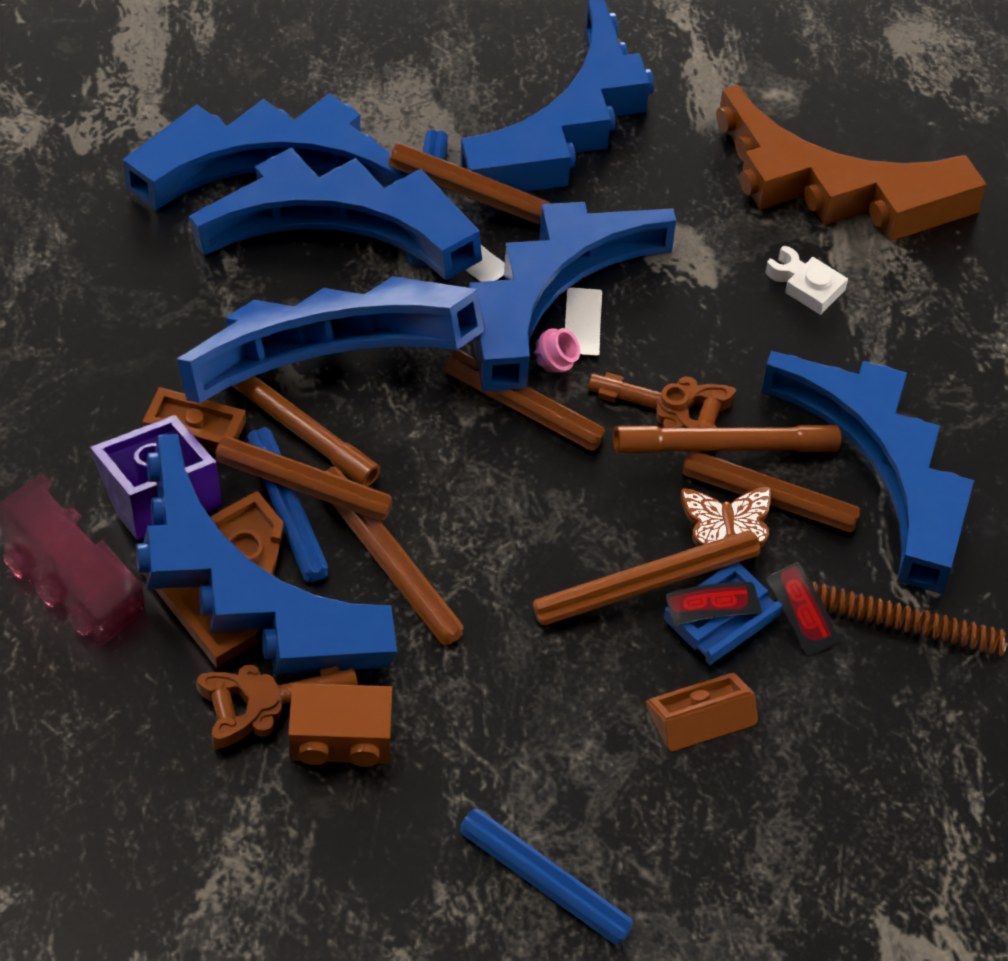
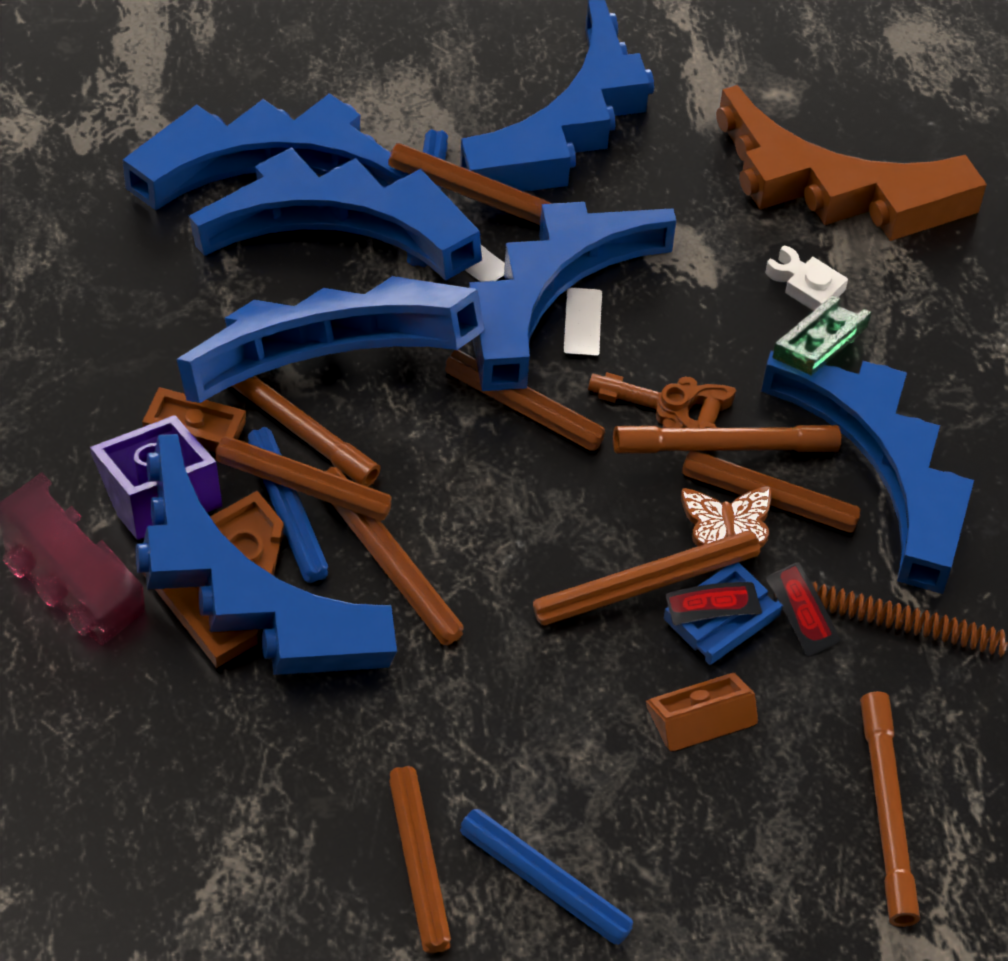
(262, 698): dark orange piece -> none
(340, 724): dark orange brick -> none
(419, 860): none -> dark orange axle
(557, 350): bright pink plate -> none
(820, 336): none -> clear green hinge
(899, 880): none -> dark orange piece

